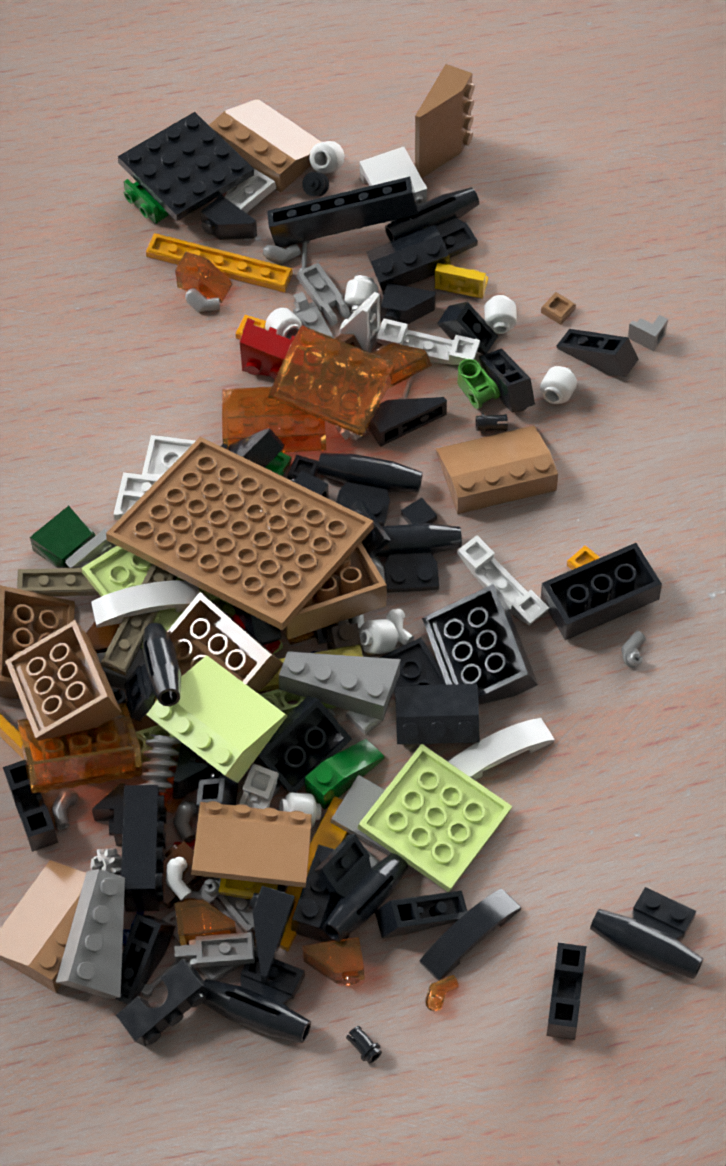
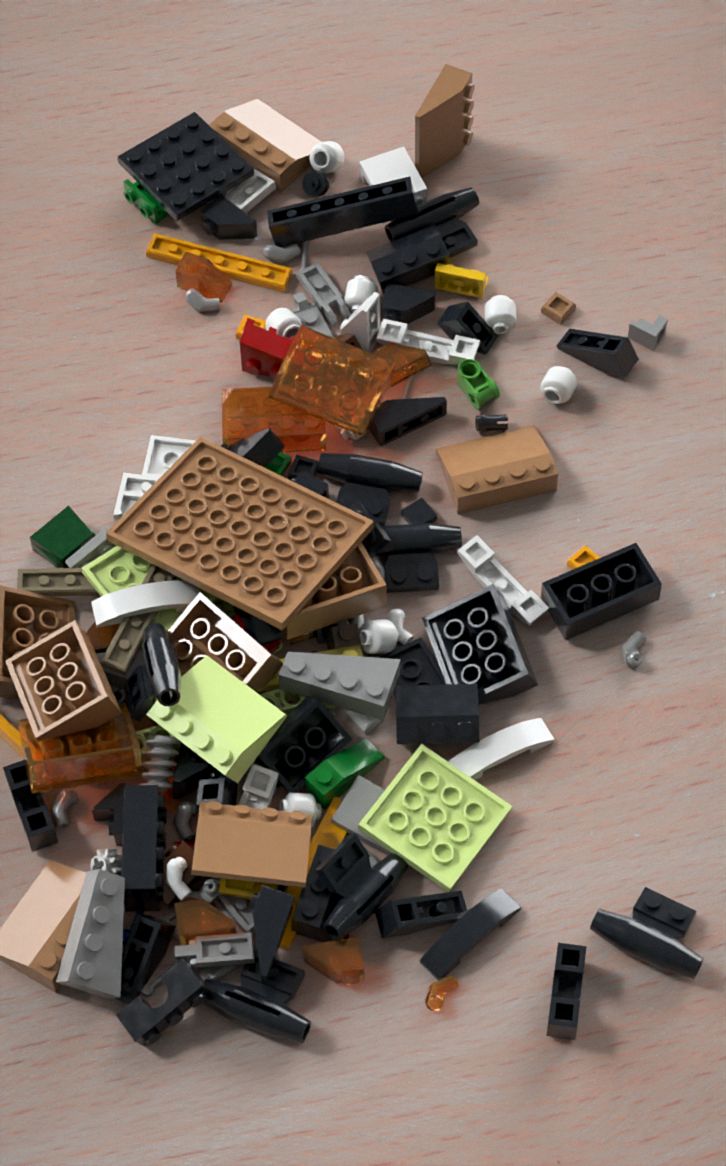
(367, 1048): black pin -> none
(511, 380): black slope -> none

